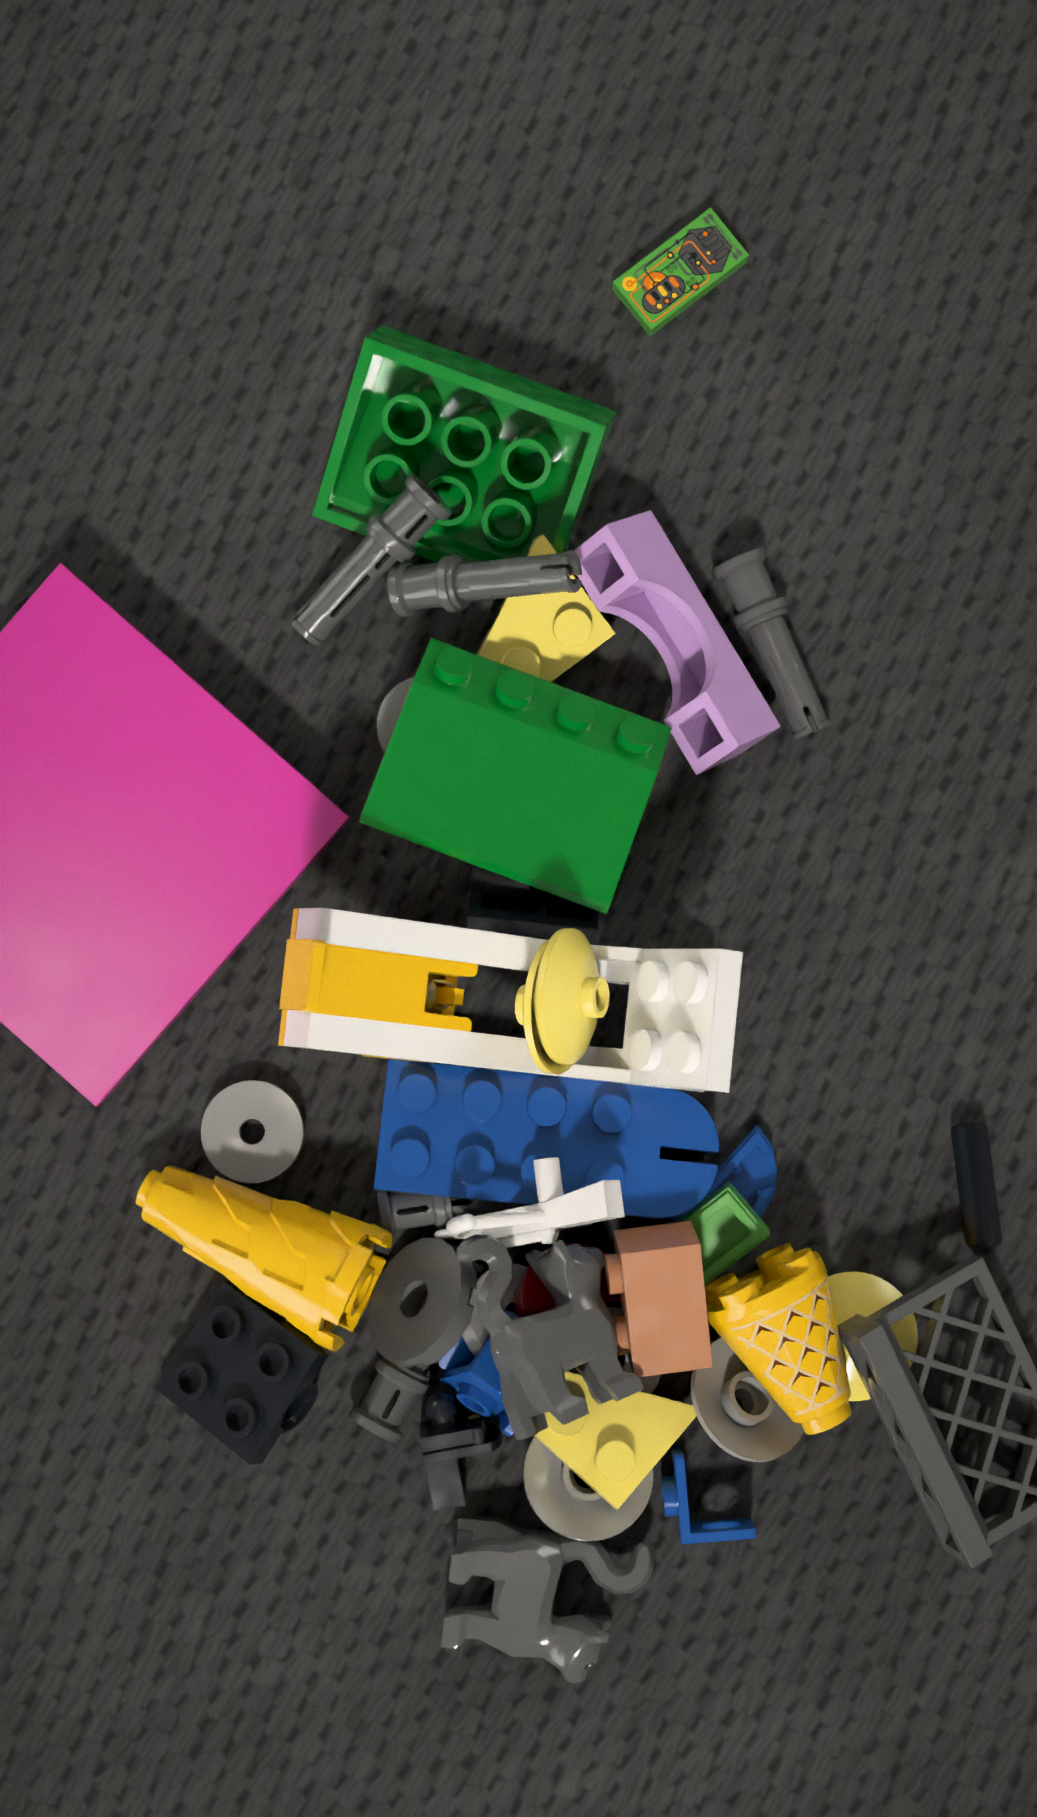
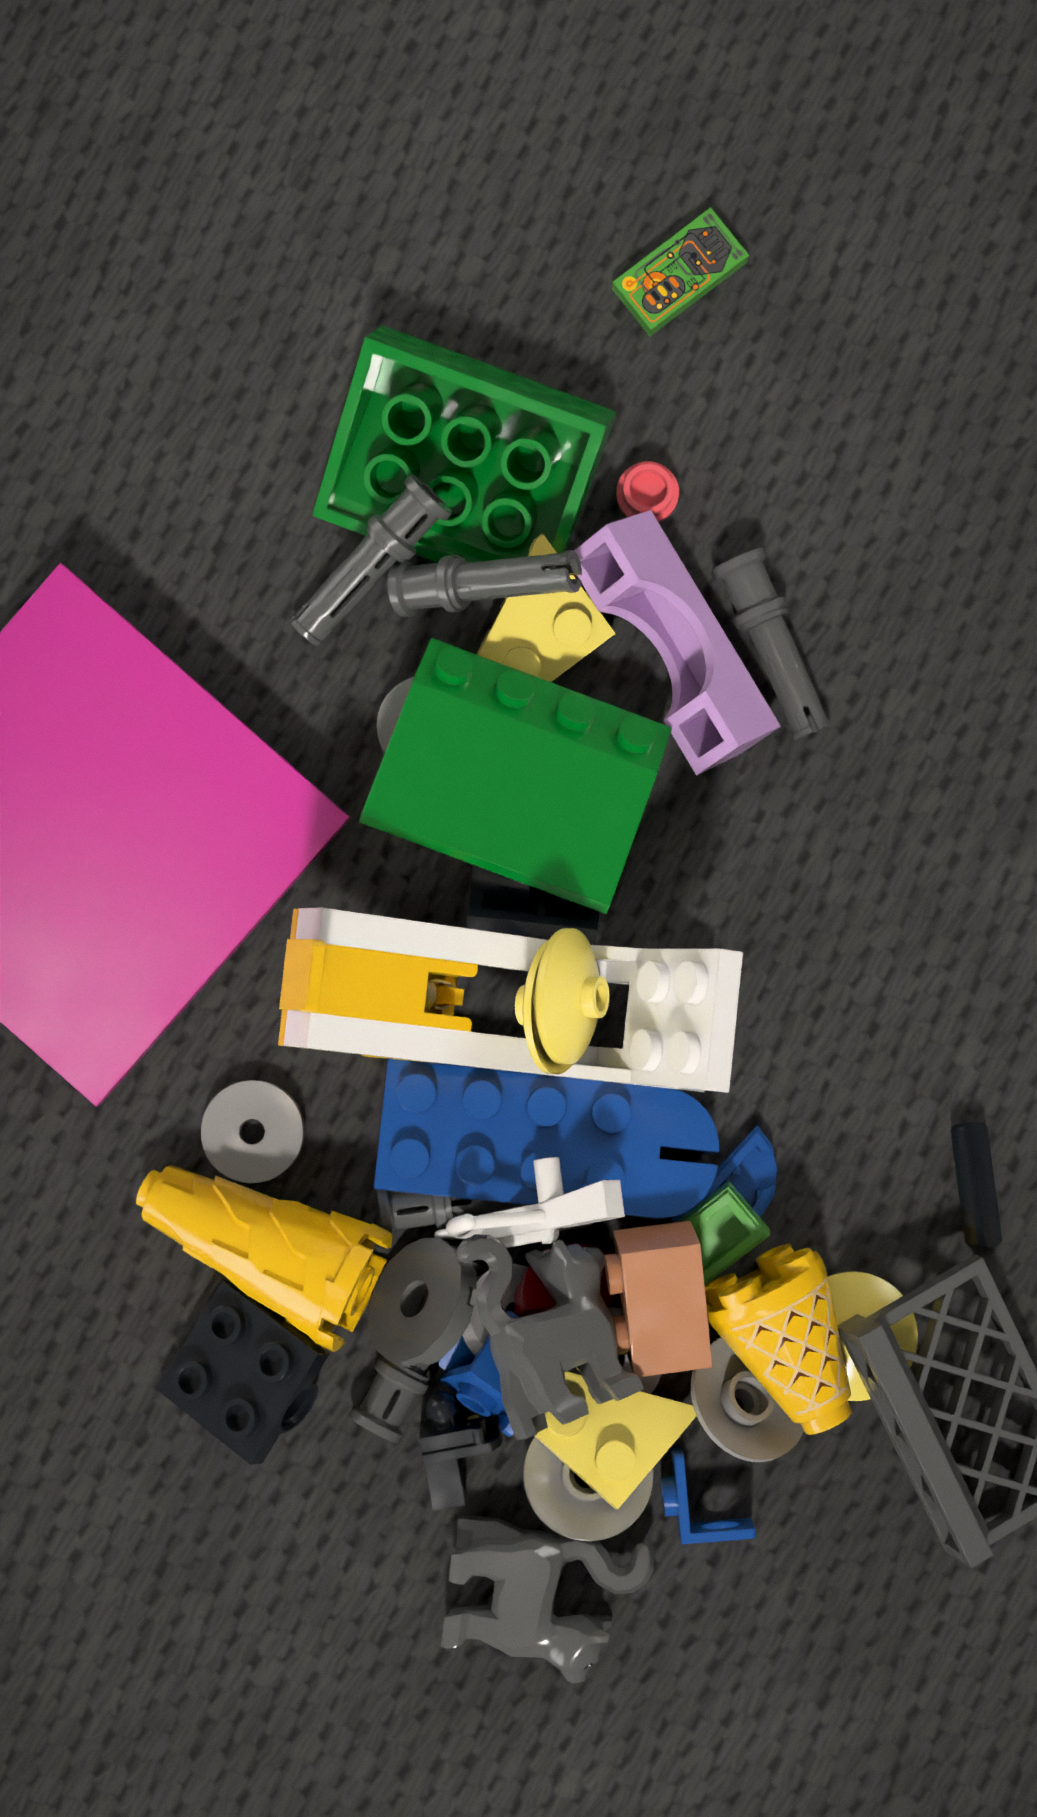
(647, 488): none -> coral plate

